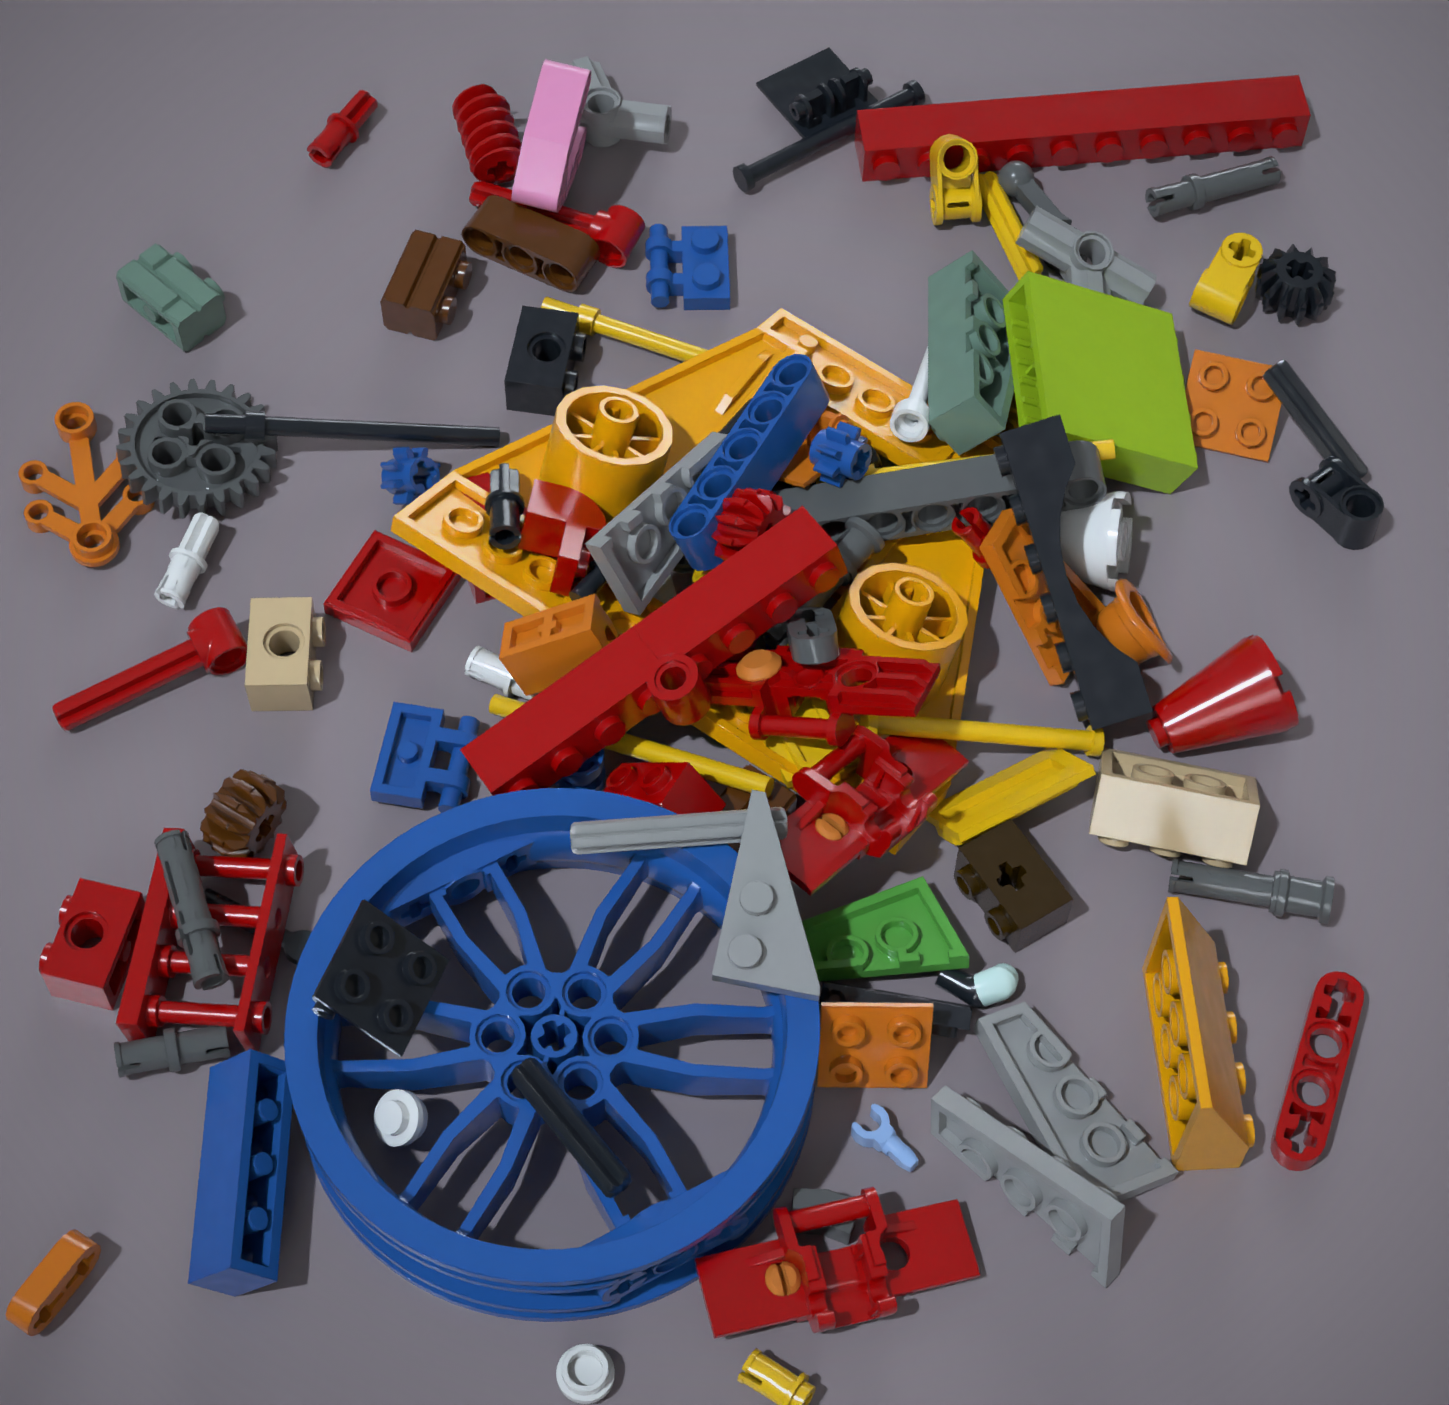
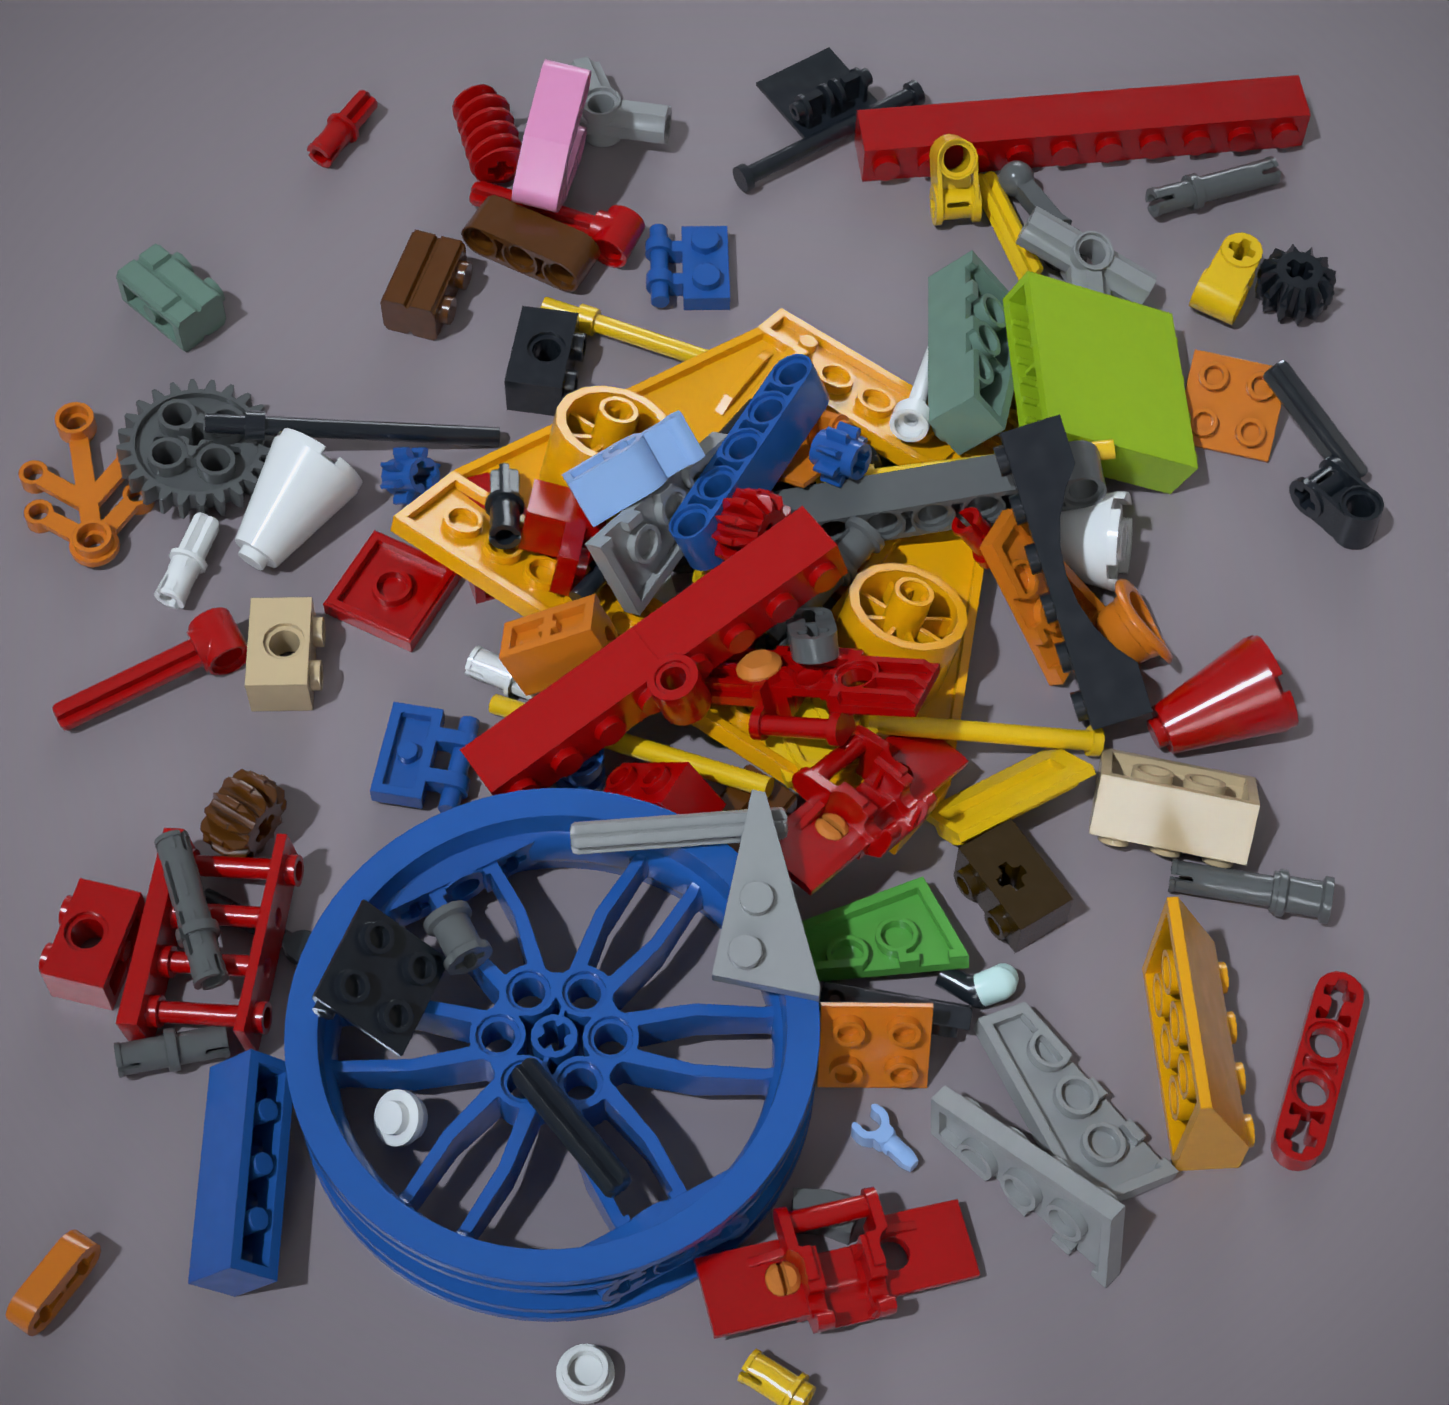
(292, 498): none -> white cone
(457, 937): none -> dark grey bush
(632, 468): none -> light blue piece

